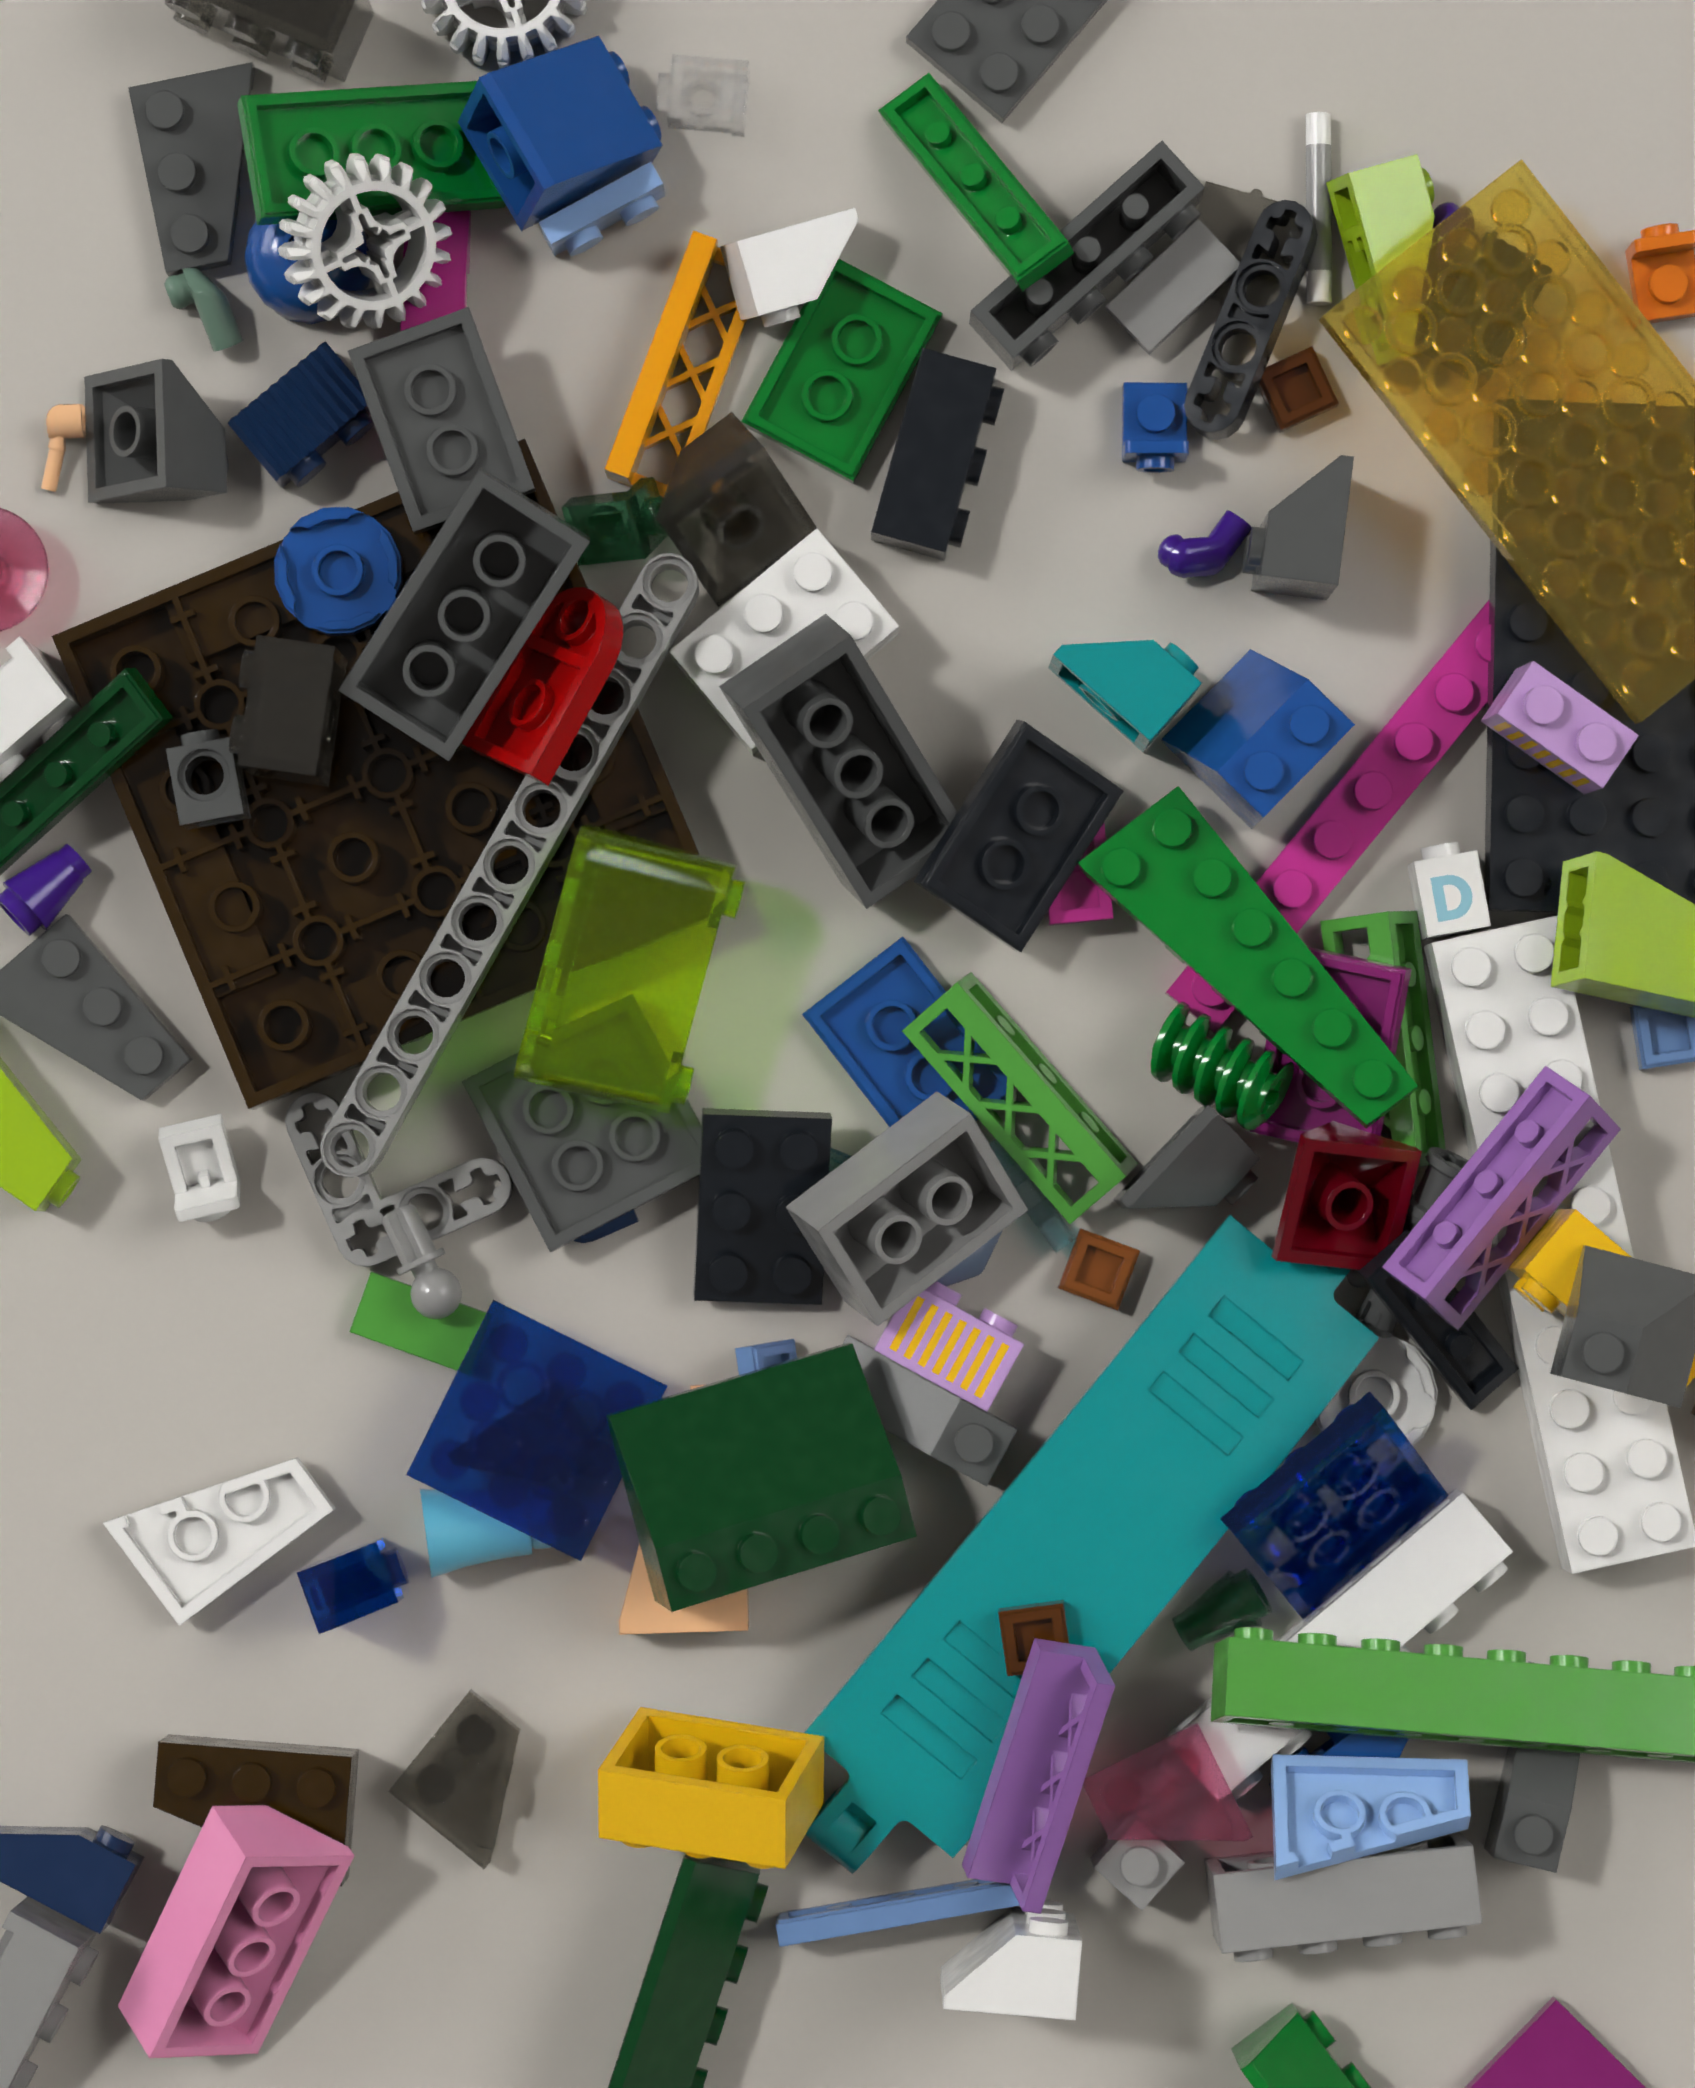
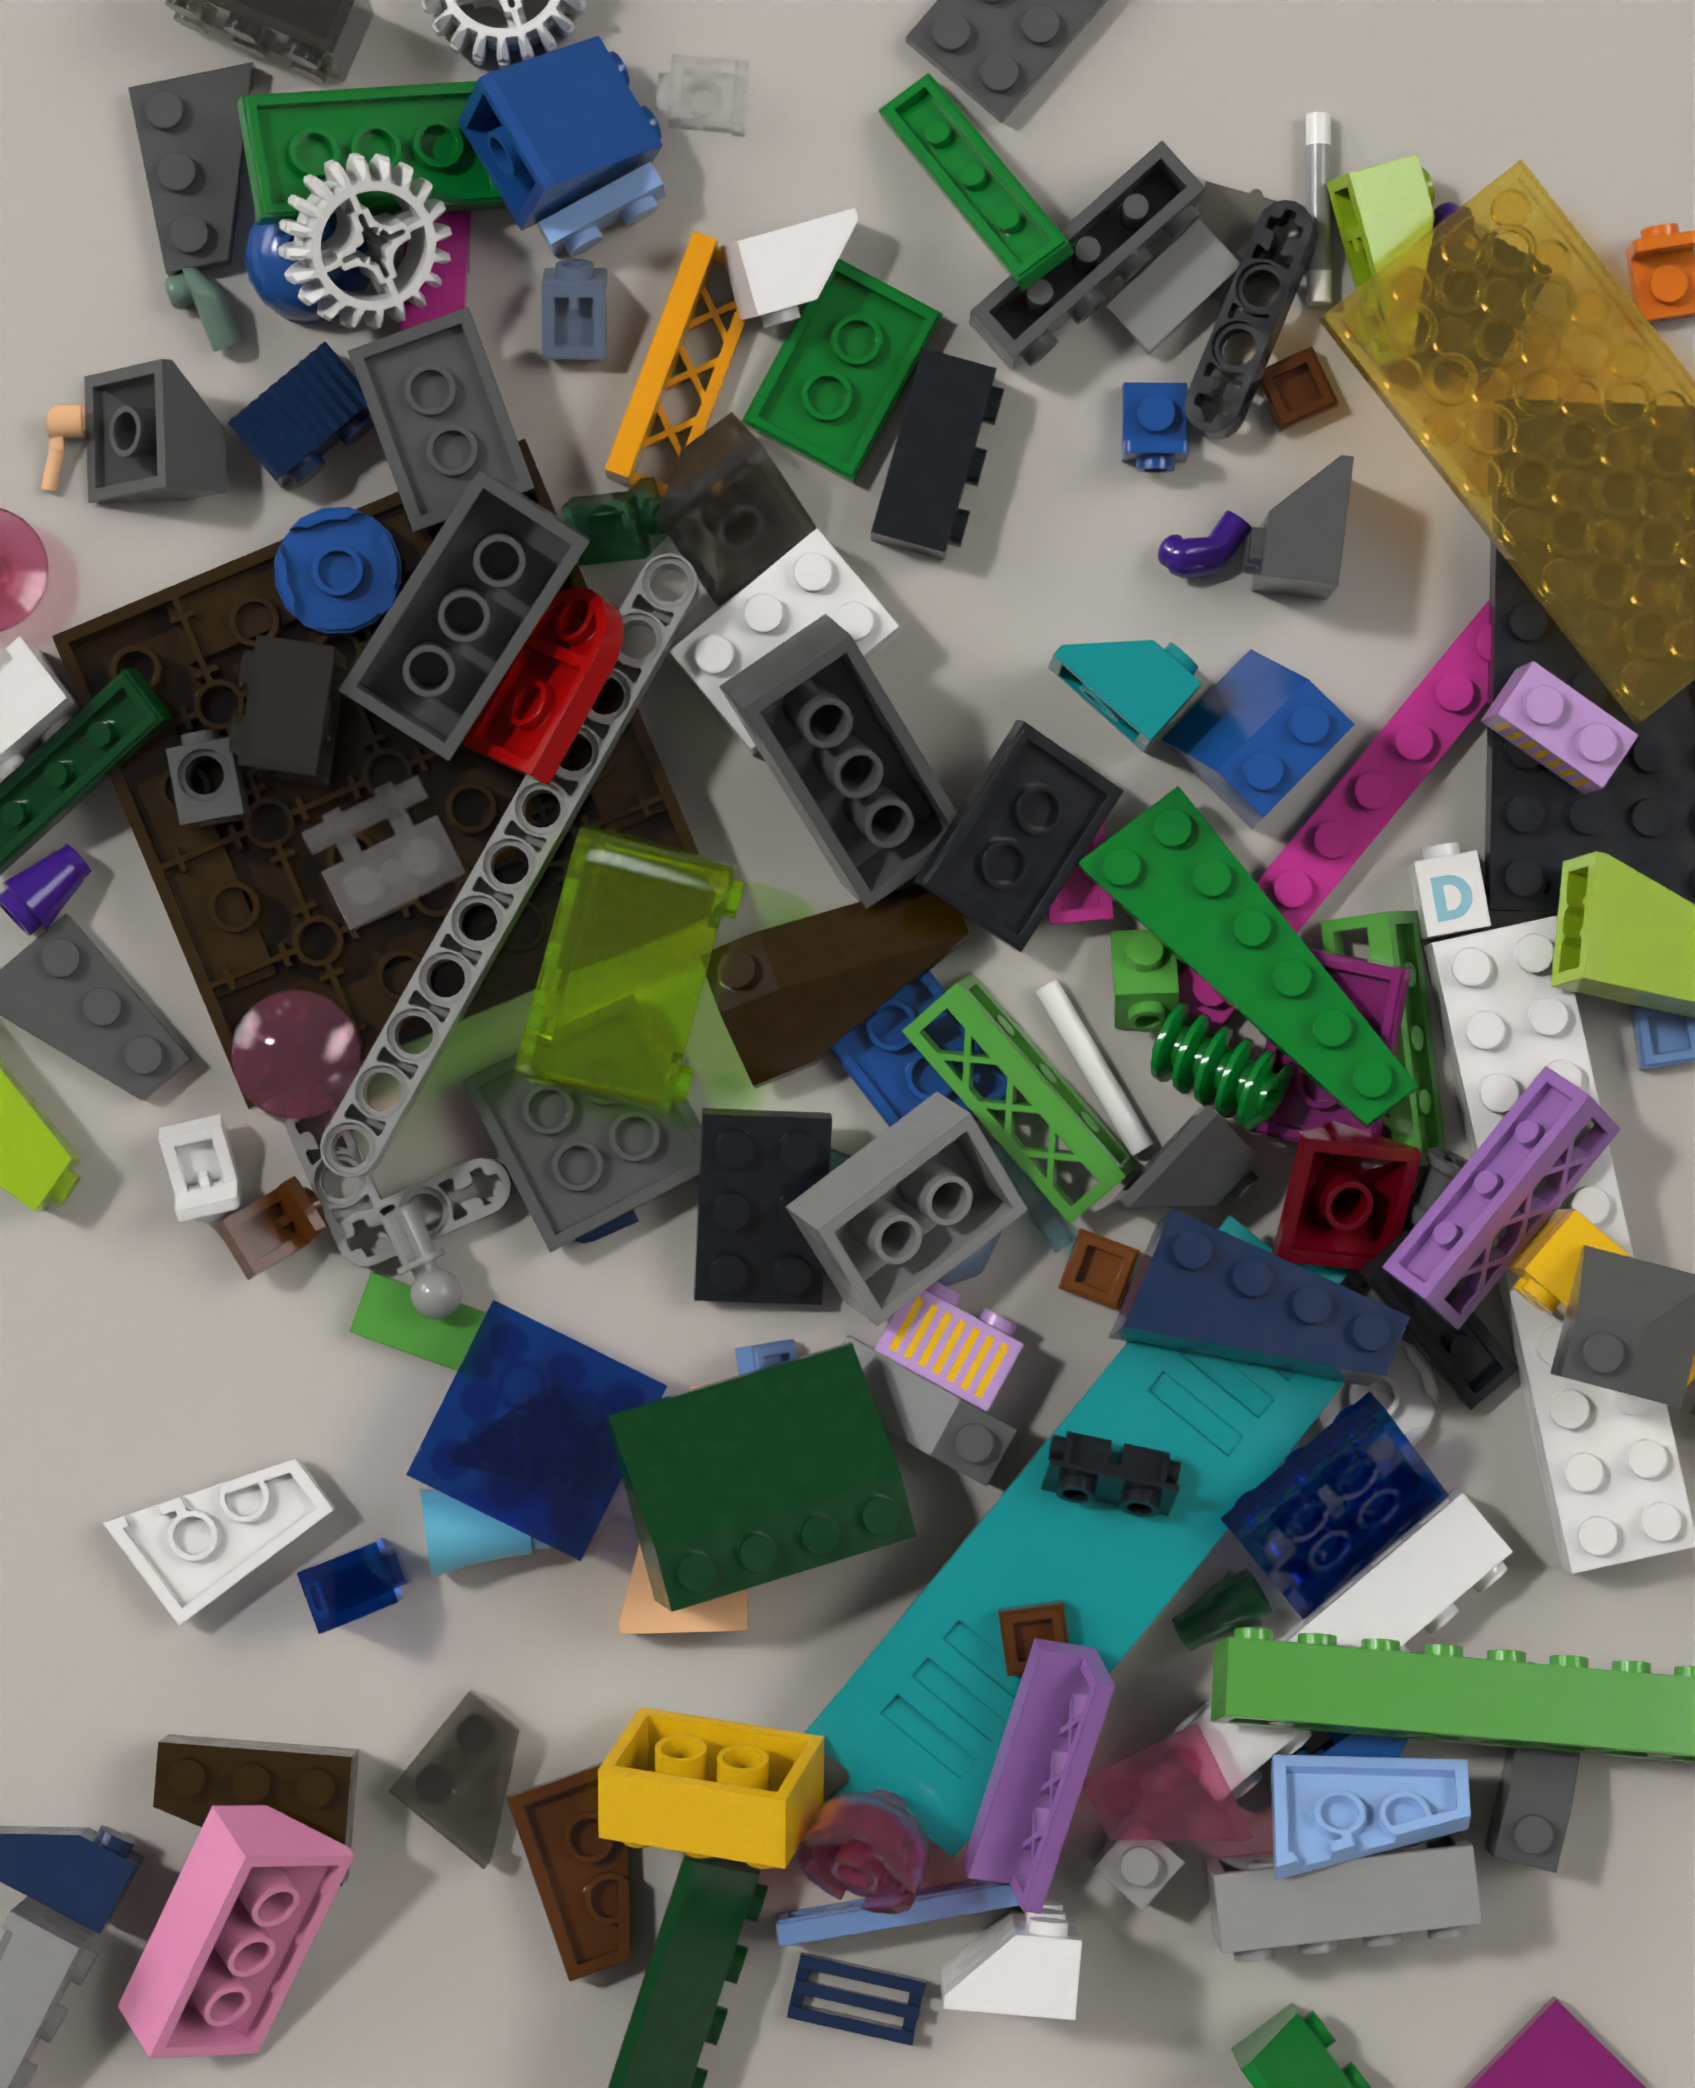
(273, 1227): none -> reddish brown bracket
(295, 1054): none -> clear pink dish
(393, 871): none -> clear plate
(574, 311): none -> sand blue bracket
(575, 1871): none -> reddish brown wing
(818, 977): none -> dark brown wedge
(866, 1847): none -> clear pink cylinder
(910, 2010): none -> dark blue tile
(1094, 1067): none -> white bar
(1140, 1485): none -> black hinge
(1142, 980): none -> bright green bracket
(1252, 1307): none -> dark blue wedge

